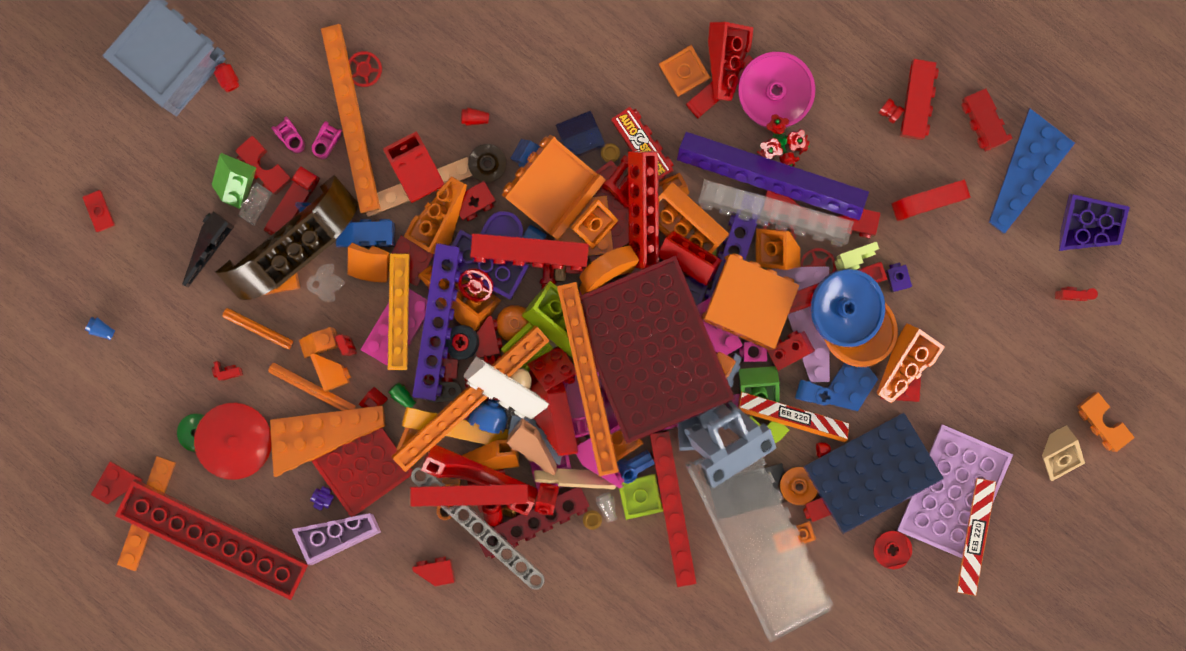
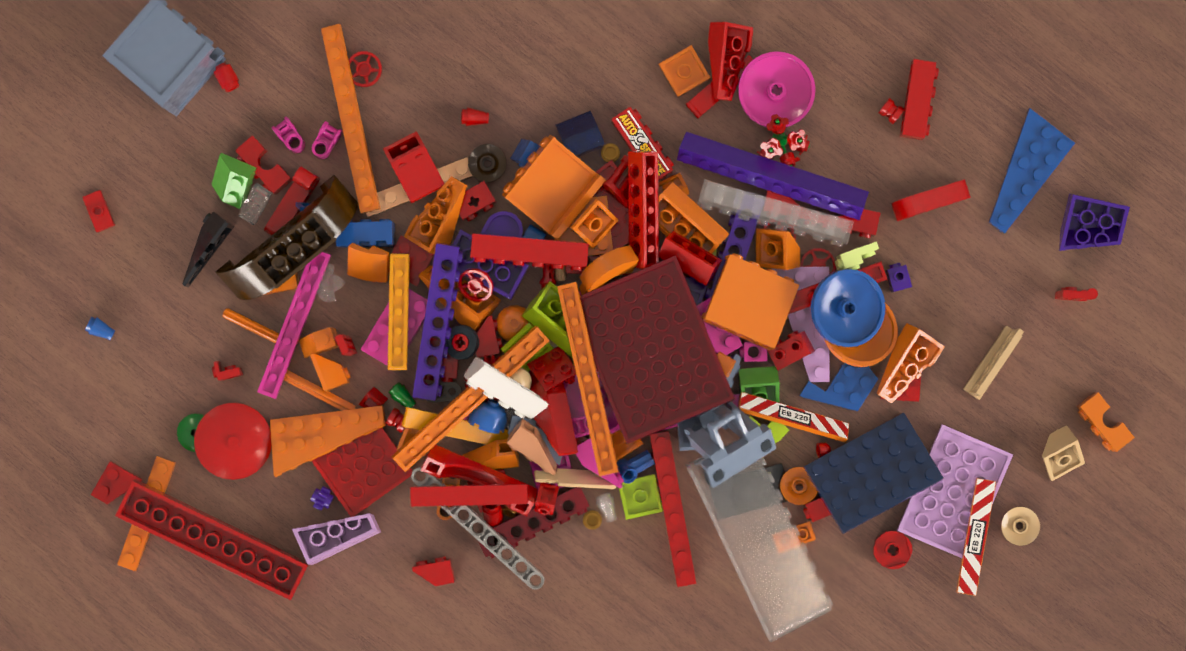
(293, 325): none -> dark pink plate
(395, 419): none -> red wheel
(810, 393): blue piece -> none
(985, 120): red wedge -> none
(993, 361): none -> tan fence
(1029, 530): none -> tan dish

